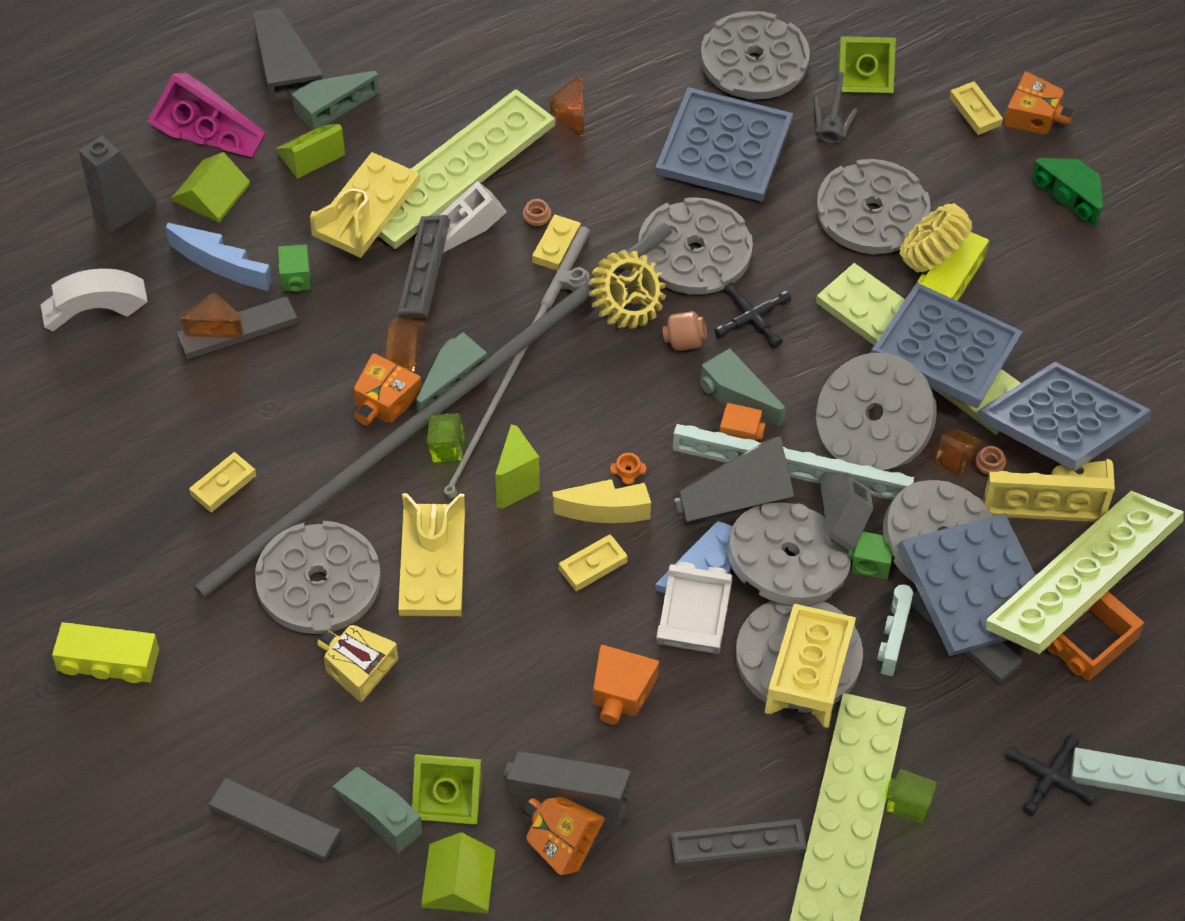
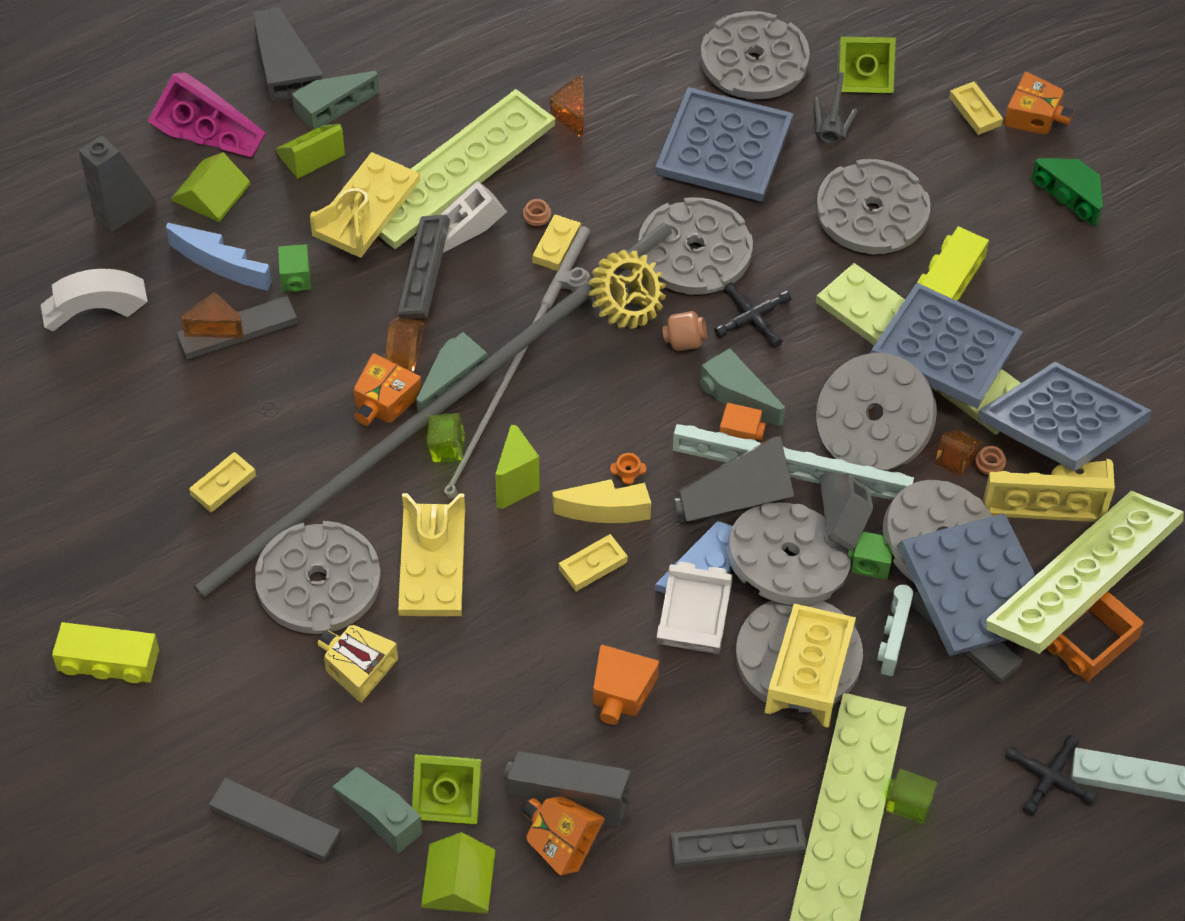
(935, 237): light yellow gear -> none

